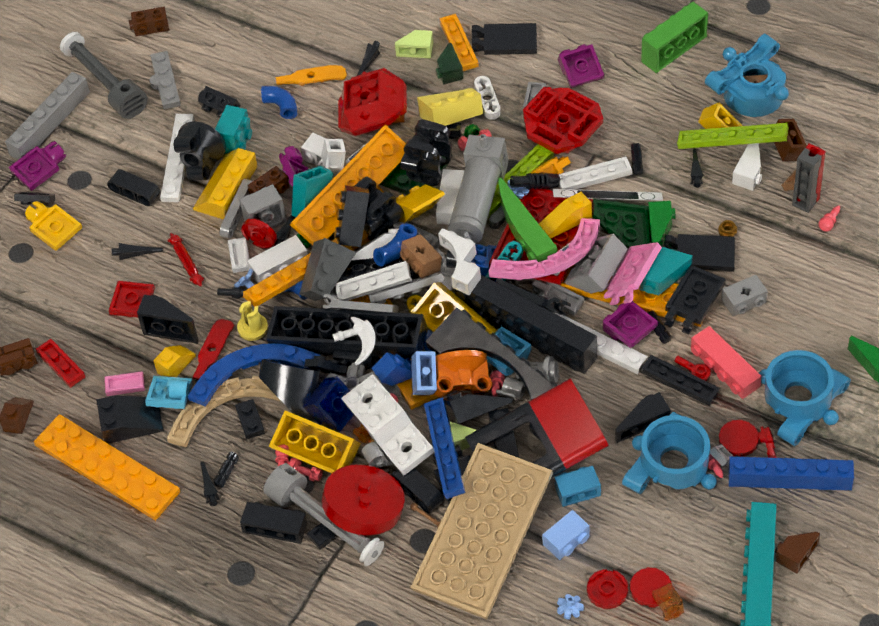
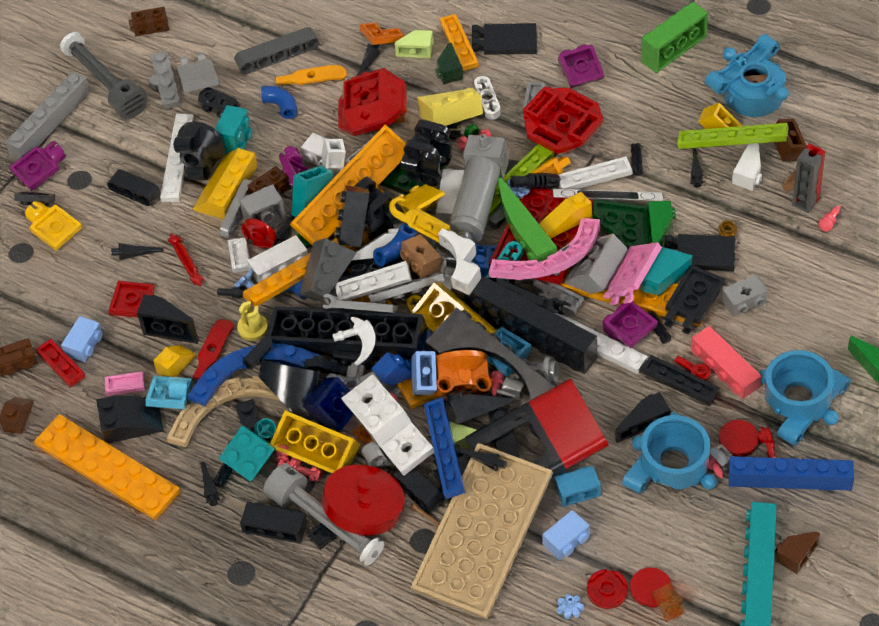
(82, 339): none -> light blue brick
(198, 74): none -> light grey tile
(247, 453): none -> teal brick
(258, 353): none -> black bar
(265, 425): none -> teal wheel
(276, 50): none -> dark grey beam
(379, 36): none -> orange tile
(419, 220): none -> yellow plate
(488, 459): none -> black piece

